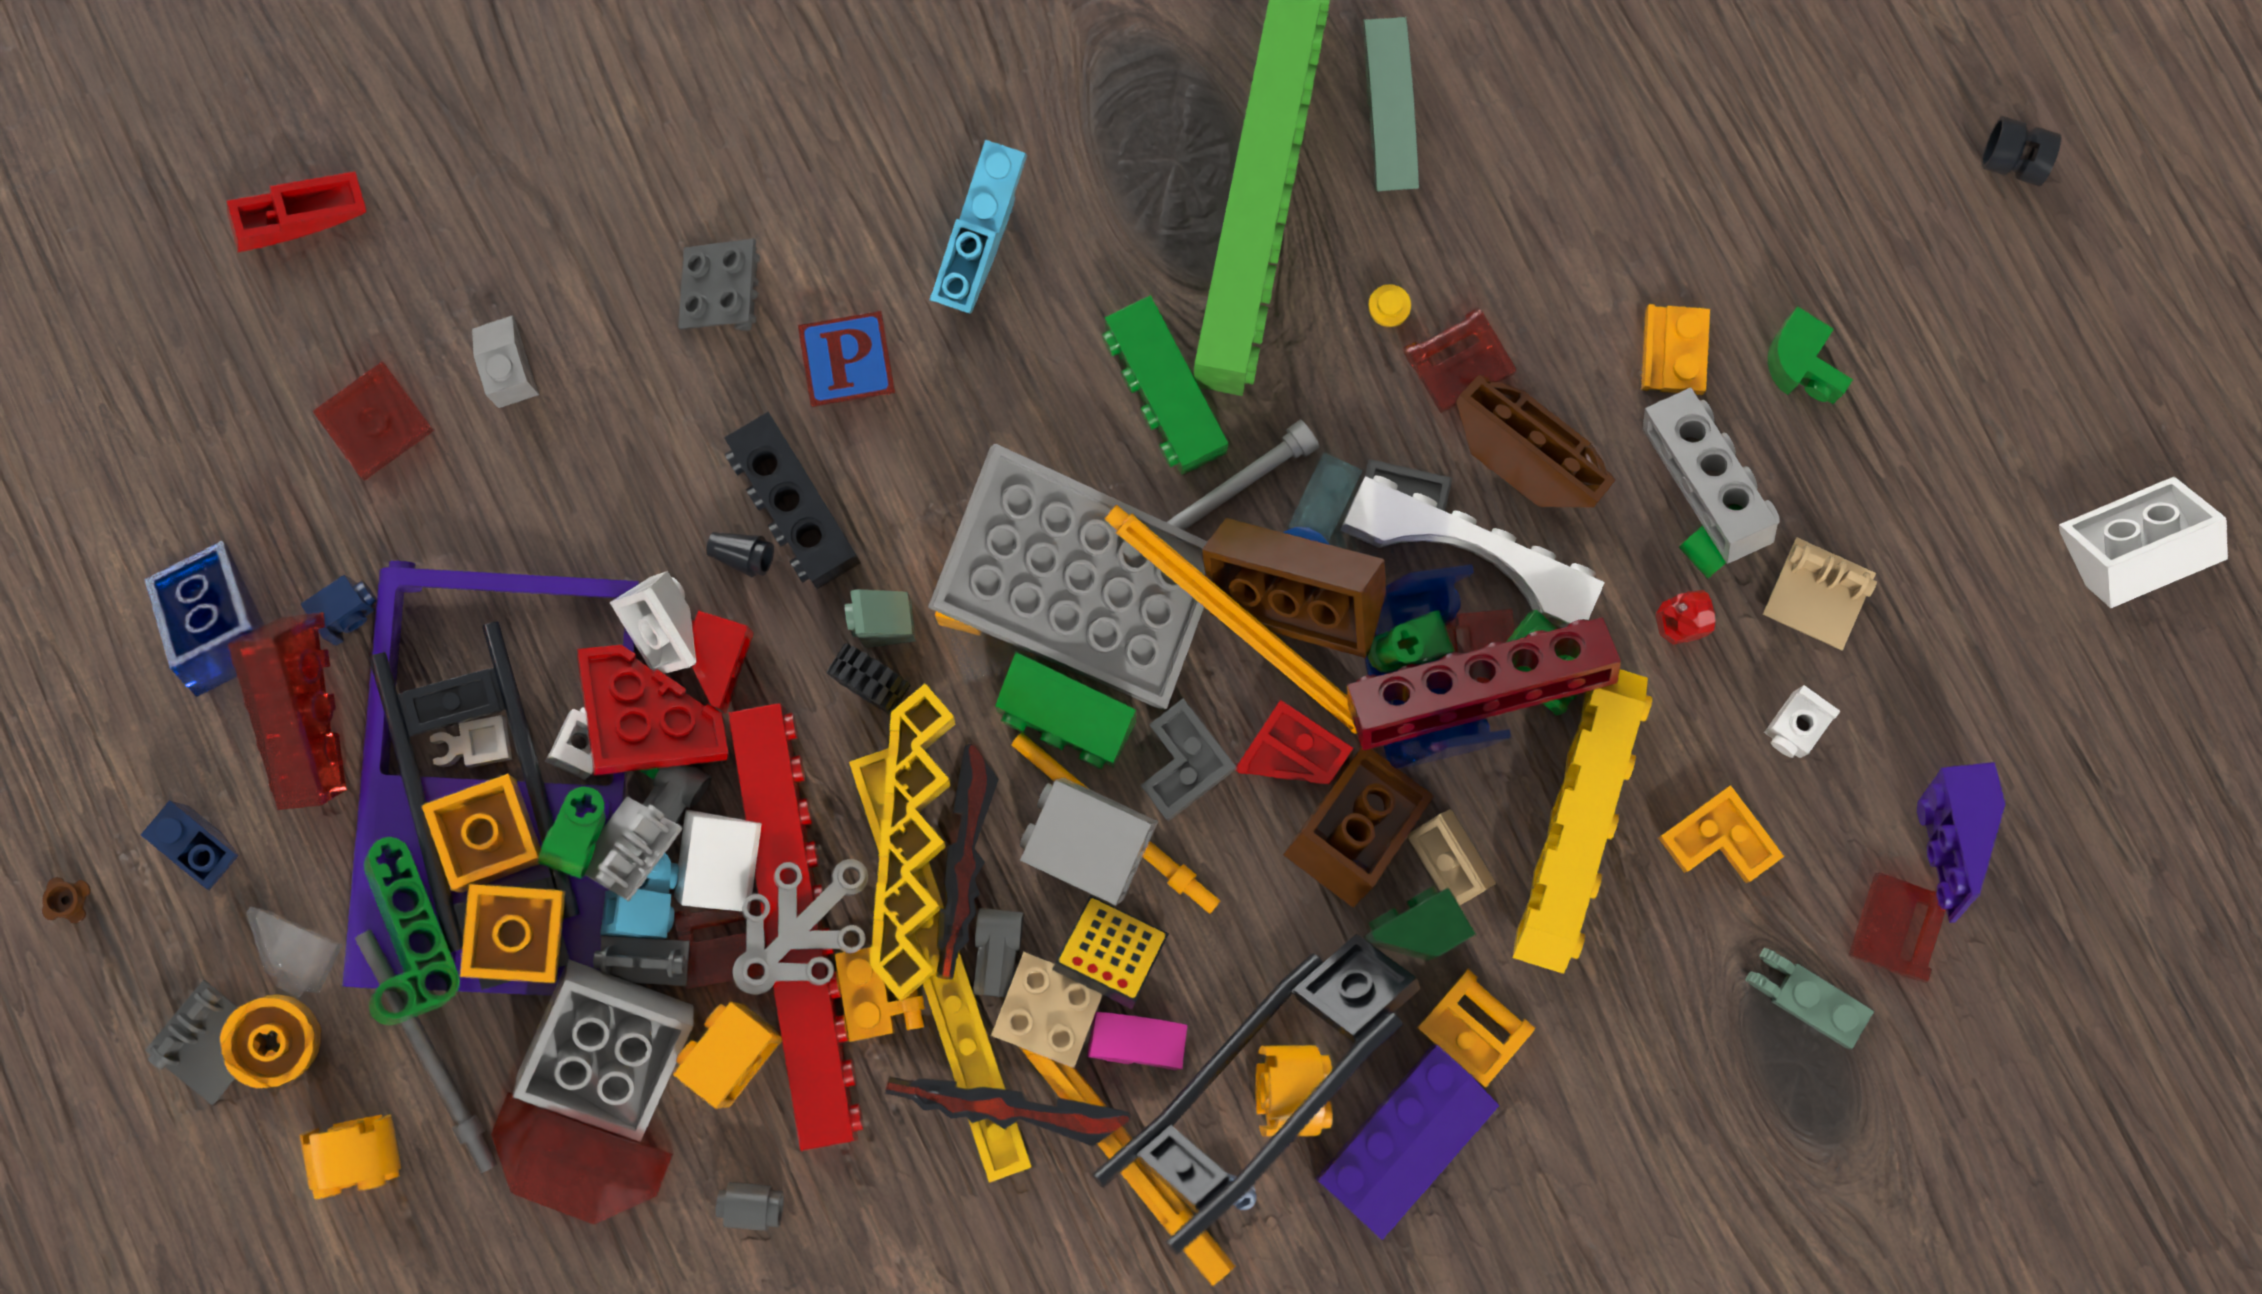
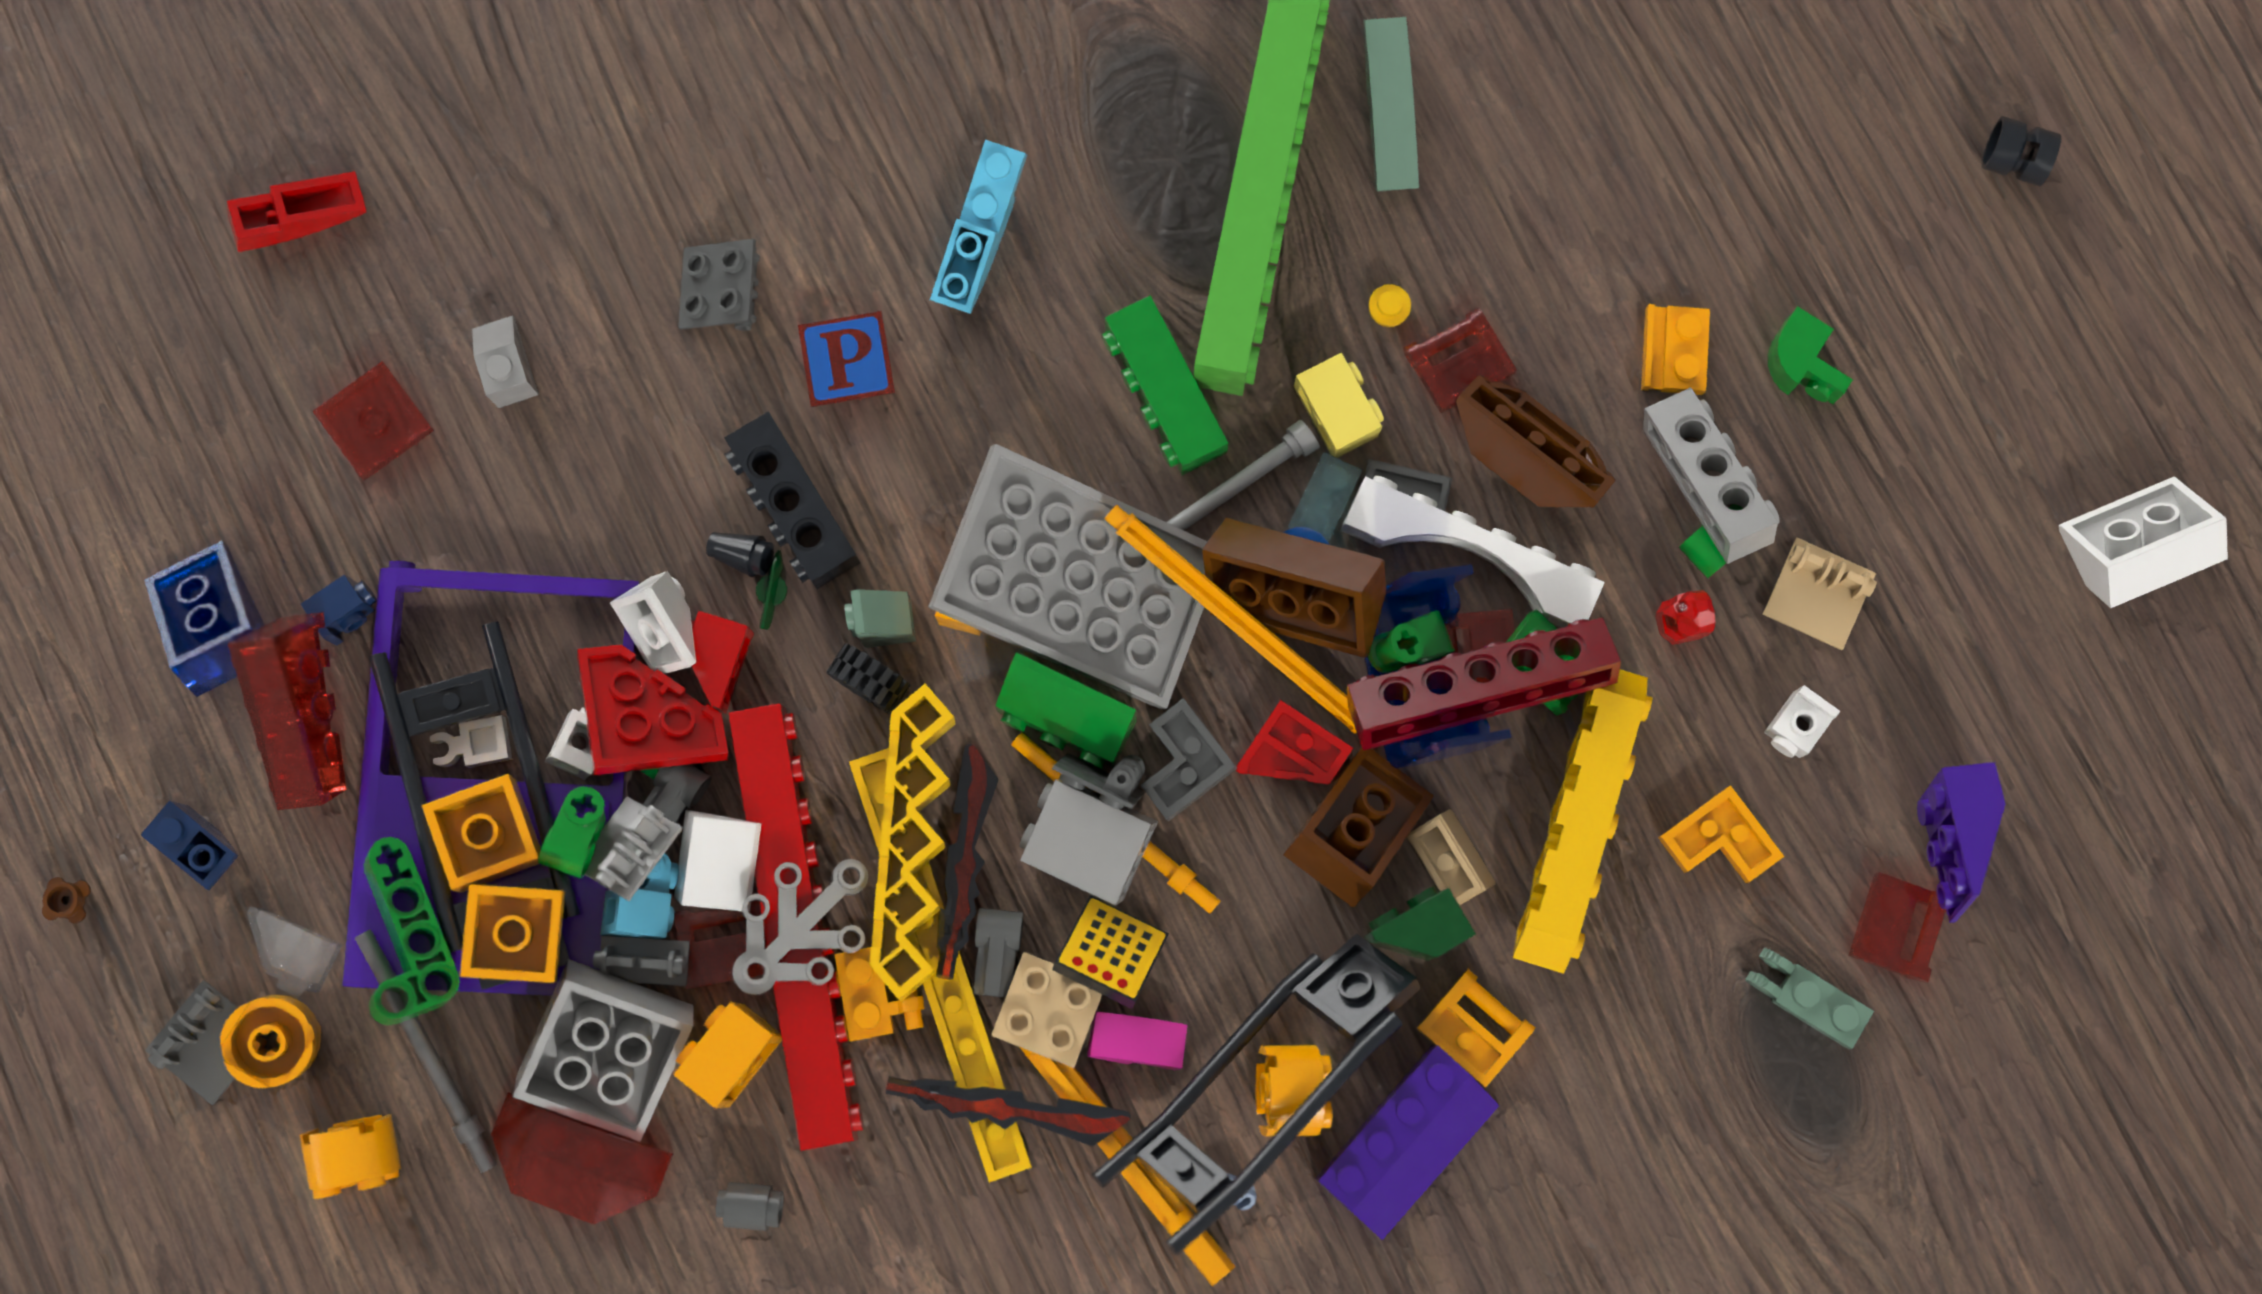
(771, 590): none -> dark green piece
(1116, 788): none -> dark grey hinge
(1339, 405): none -> light yellow brick

